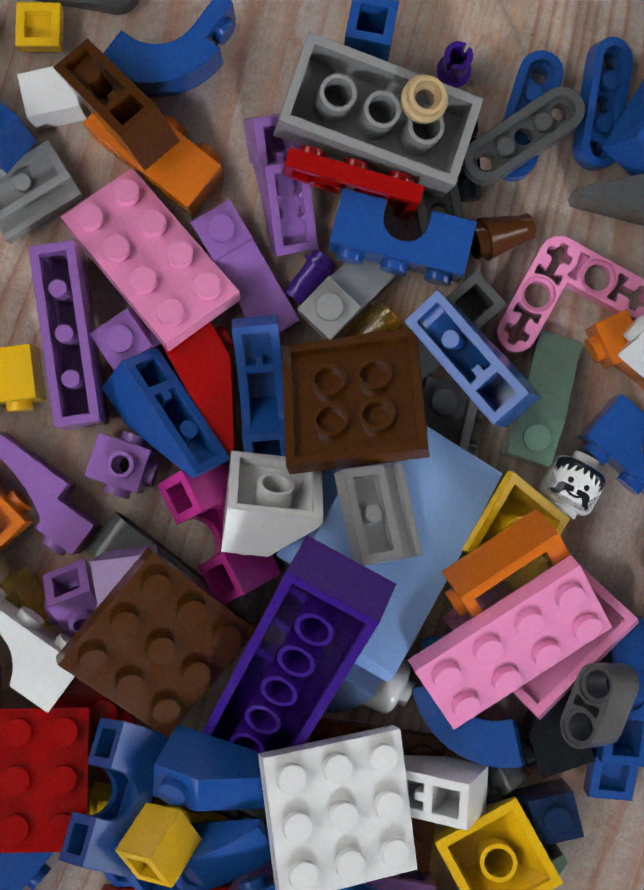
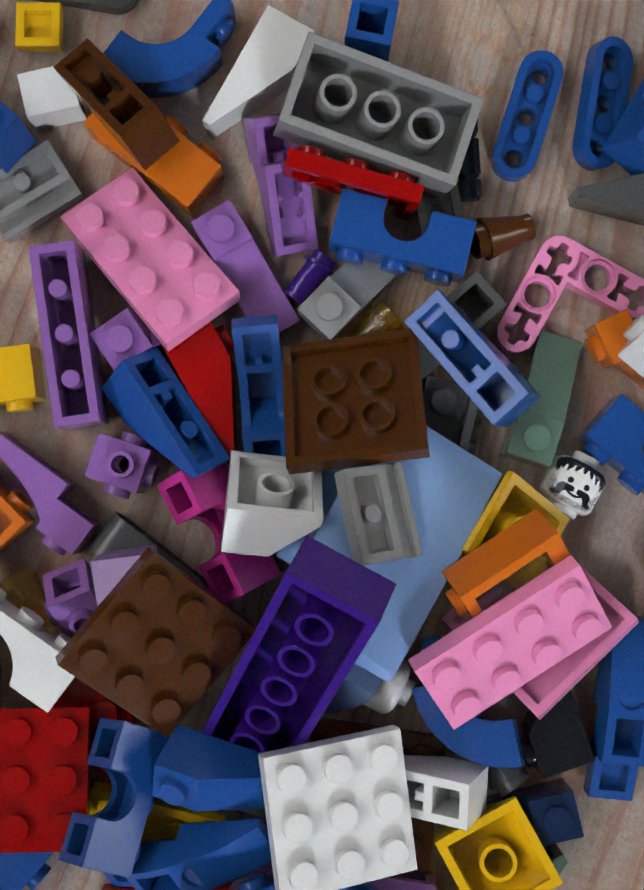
(159, 844): yellow brick -> none
(259, 72): none -> white slope
(430, 87): tan plate -> none
(460, 62): dark purple pin -> none
(532, 120): dark grey plate -> none
(594, 702): dark grey beam -> none

